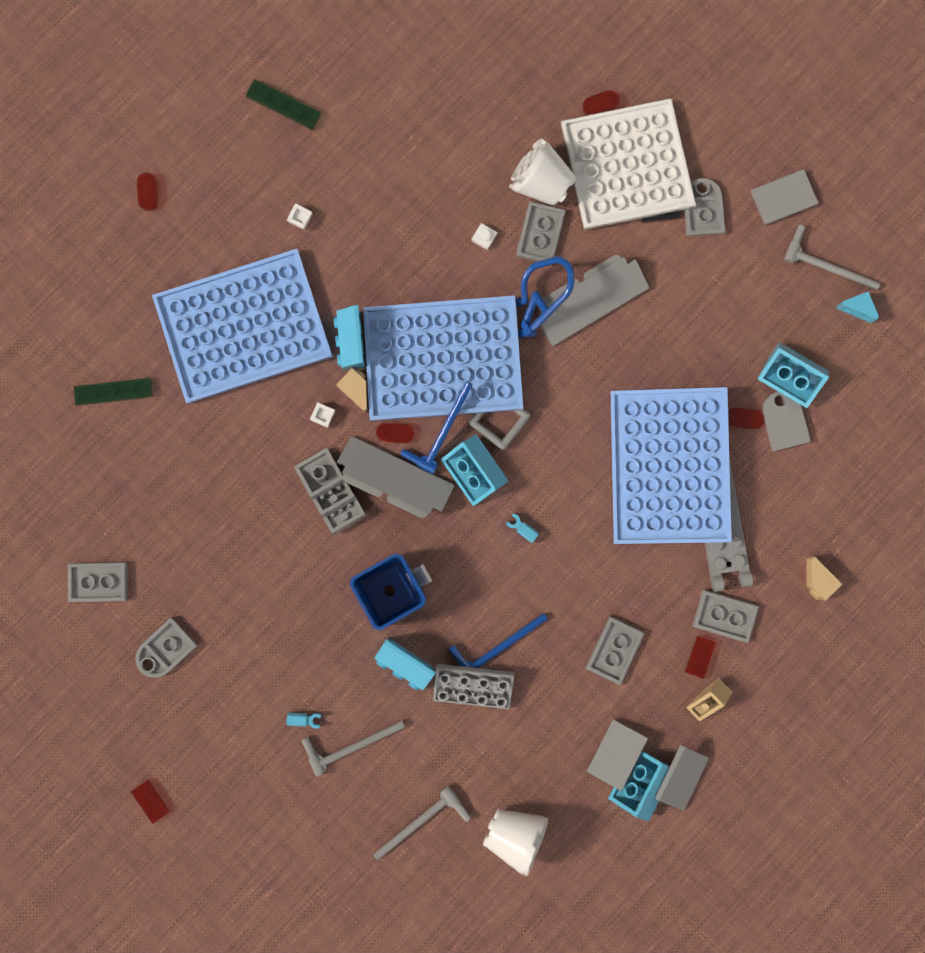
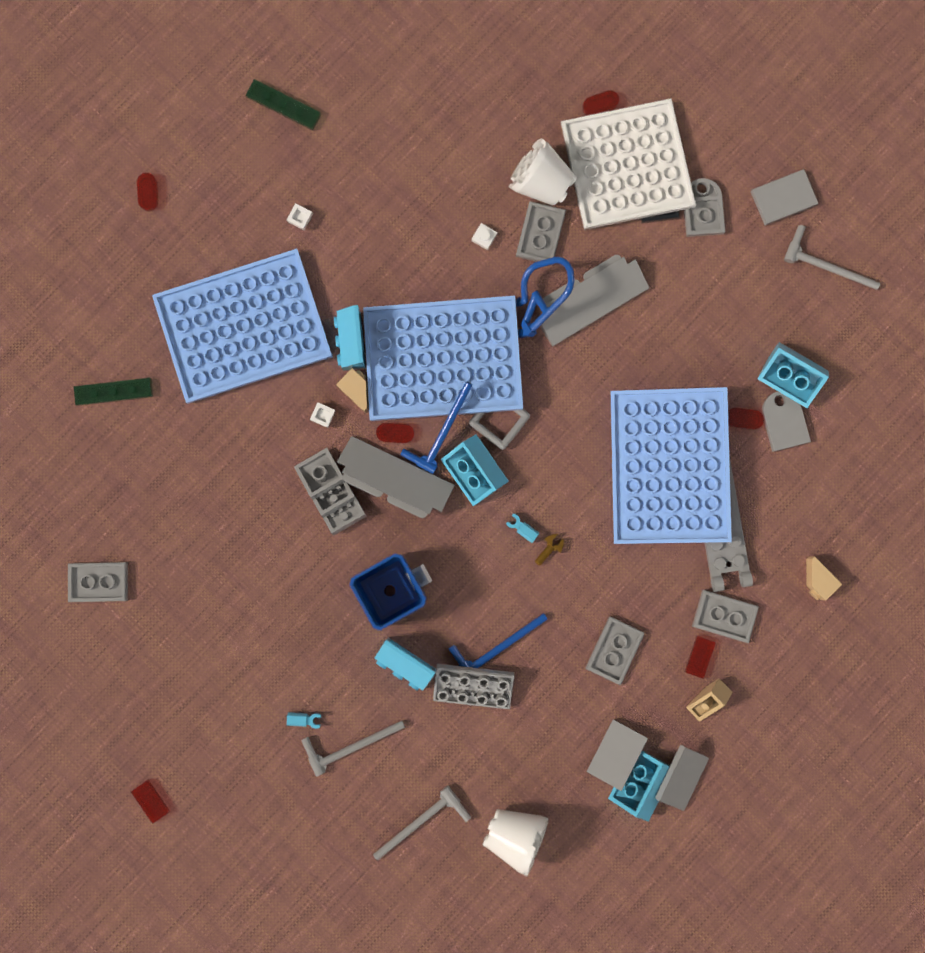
(165, 649): light grey tile -> none
(549, 549): none -> pearl gold bar
(860, 307): medium azure slope -> none

